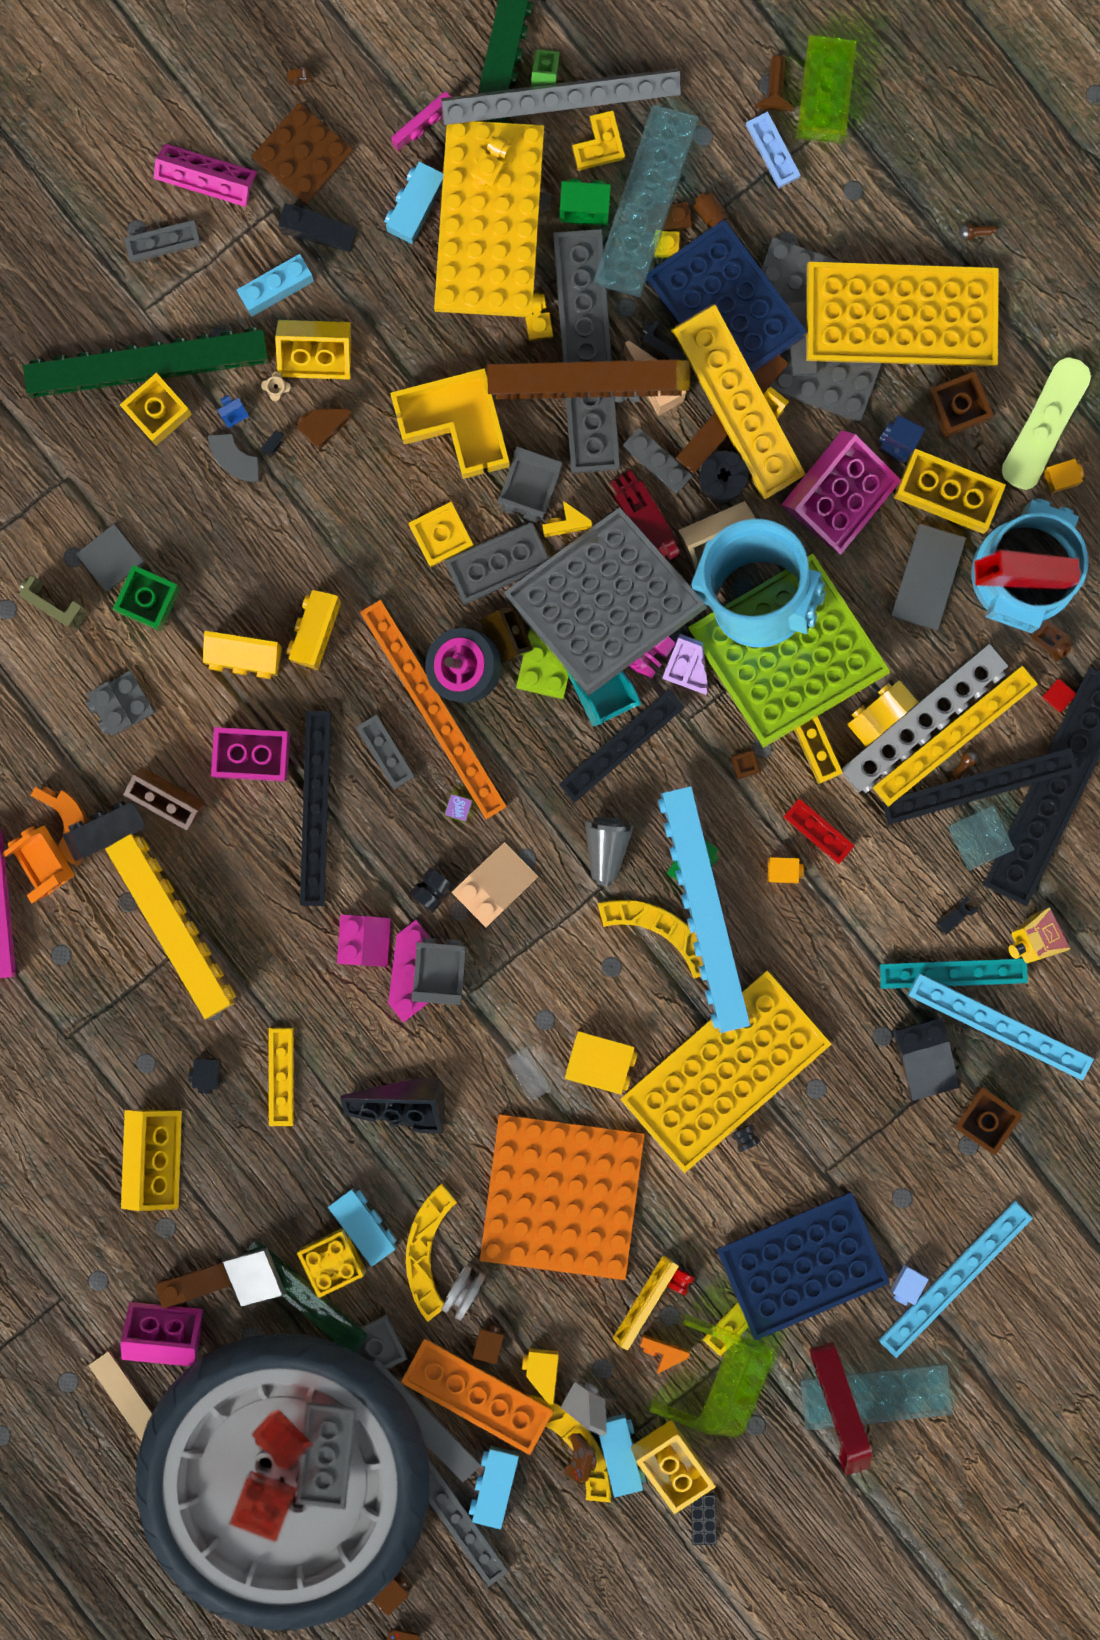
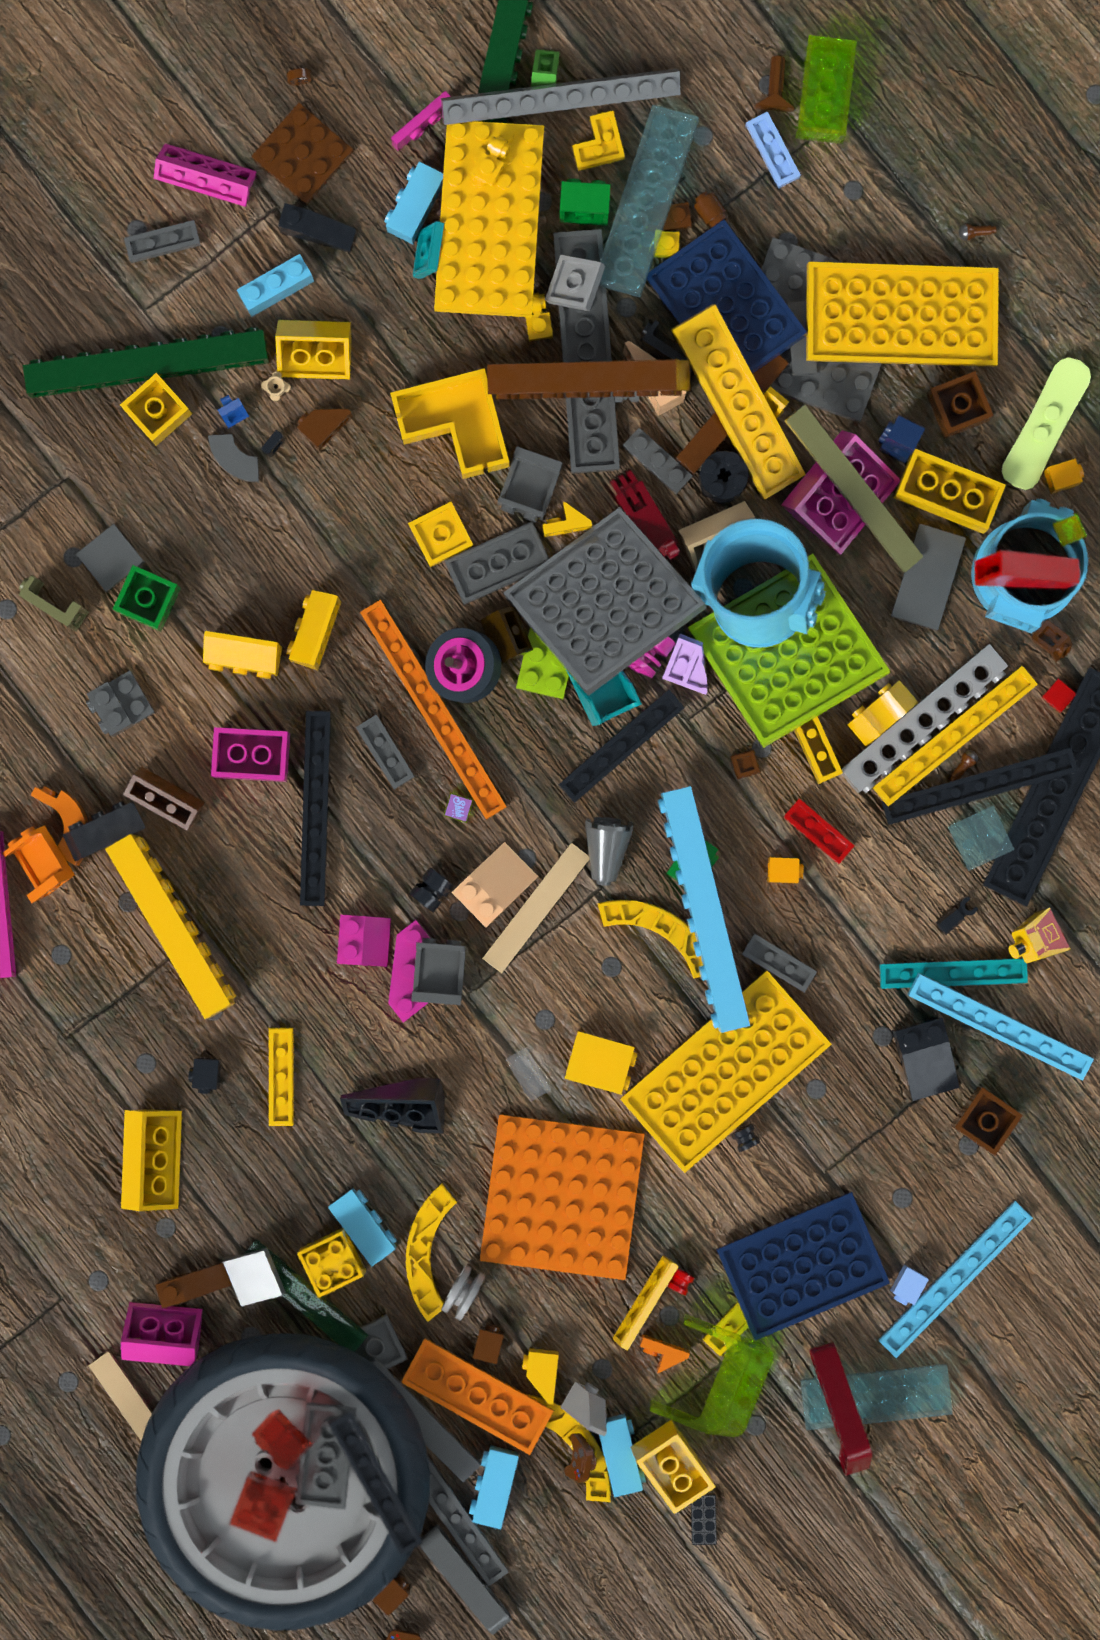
(375, 1482): none -> black plate
(428, 250): none -> teal tile
(465, 1580): none -> dark grey beam
(536, 908): none -> tan tile
(575, 283): none -> light grey plate
(779, 963): none -> dark grey plate
(853, 488): none -> olive tile
(1069, 530): none -> clear neon green tile

